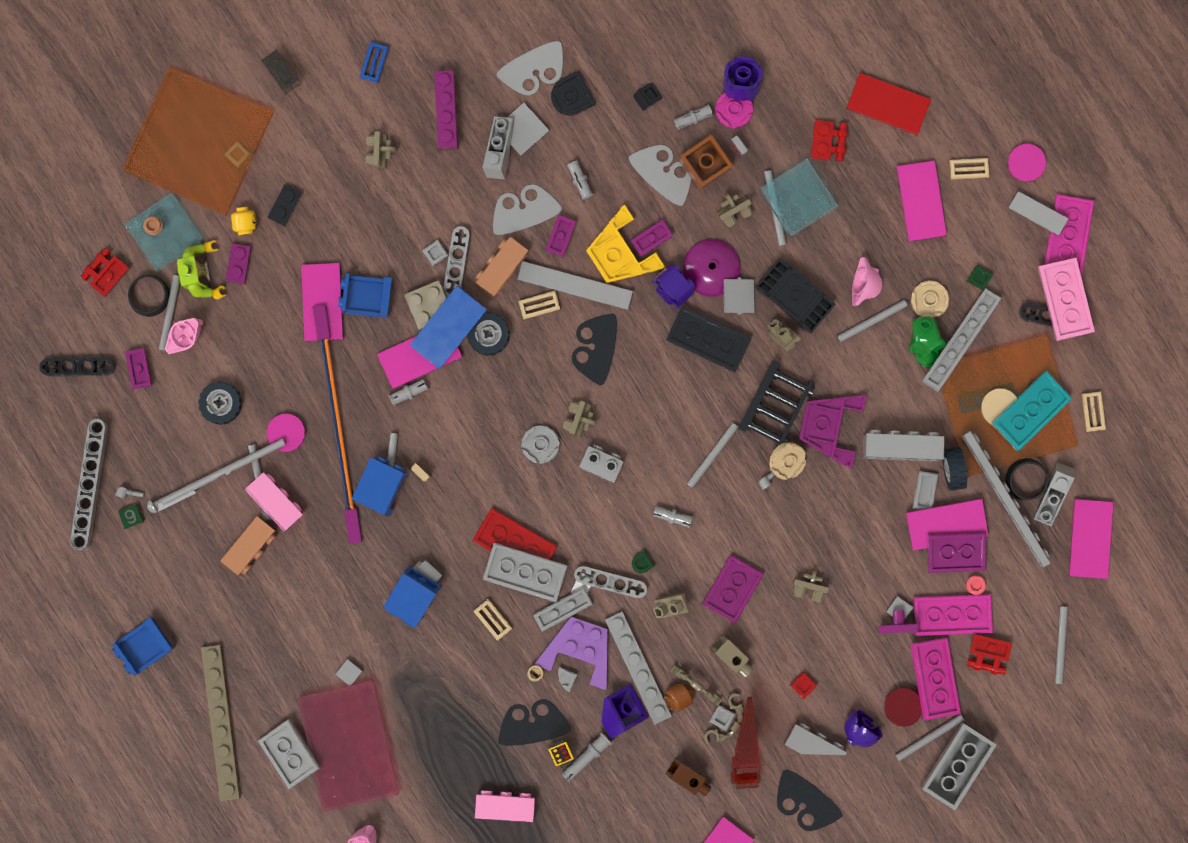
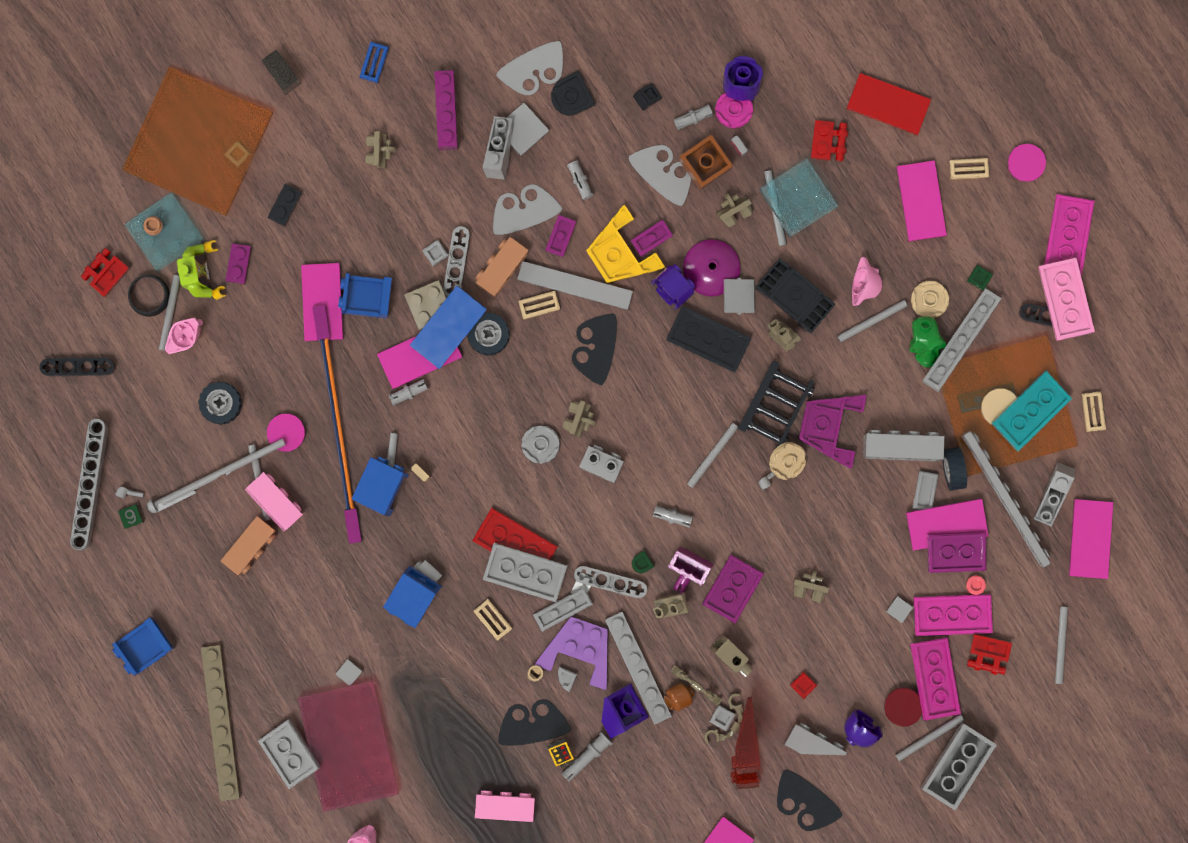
(138, 368): magenta plate -> none
(243, 221): yellow head -> none
(683, 774): reddish brown torso -> none
(690, 568): none -> magenta brick
(899, 624): magenta tile -> none
(1014, 467): black tyre -> none
(1038, 213): light grey tile -> none

